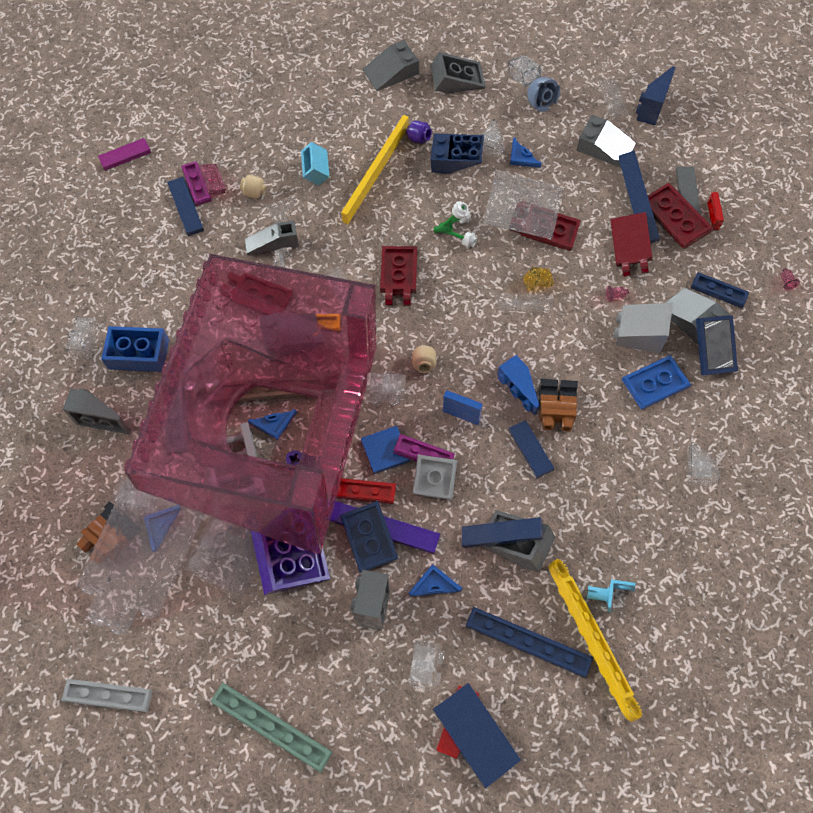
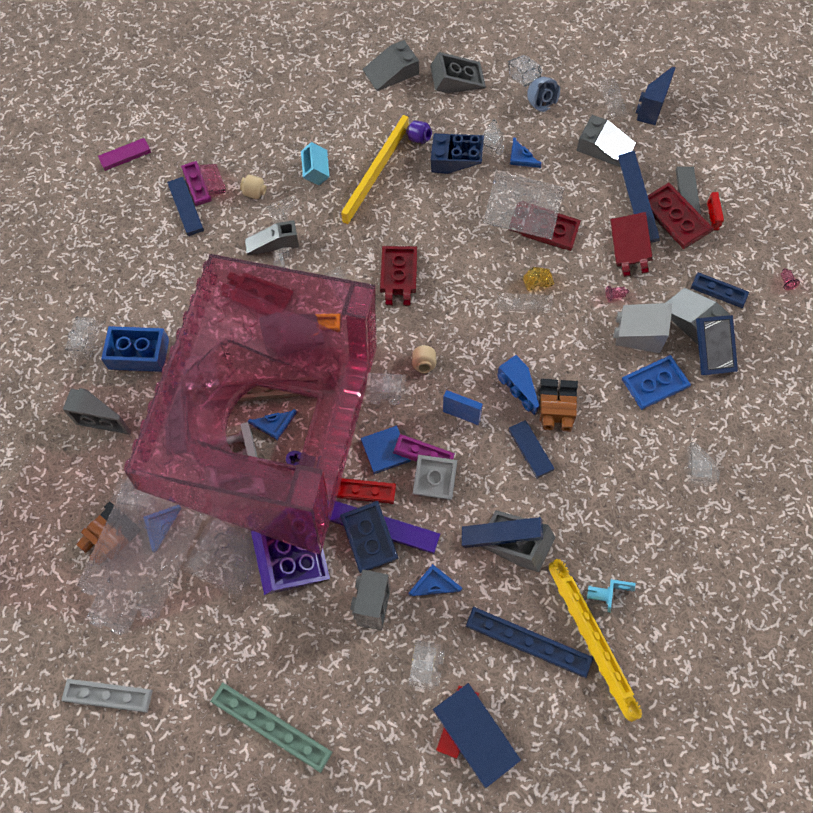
(460, 214): plant -> none

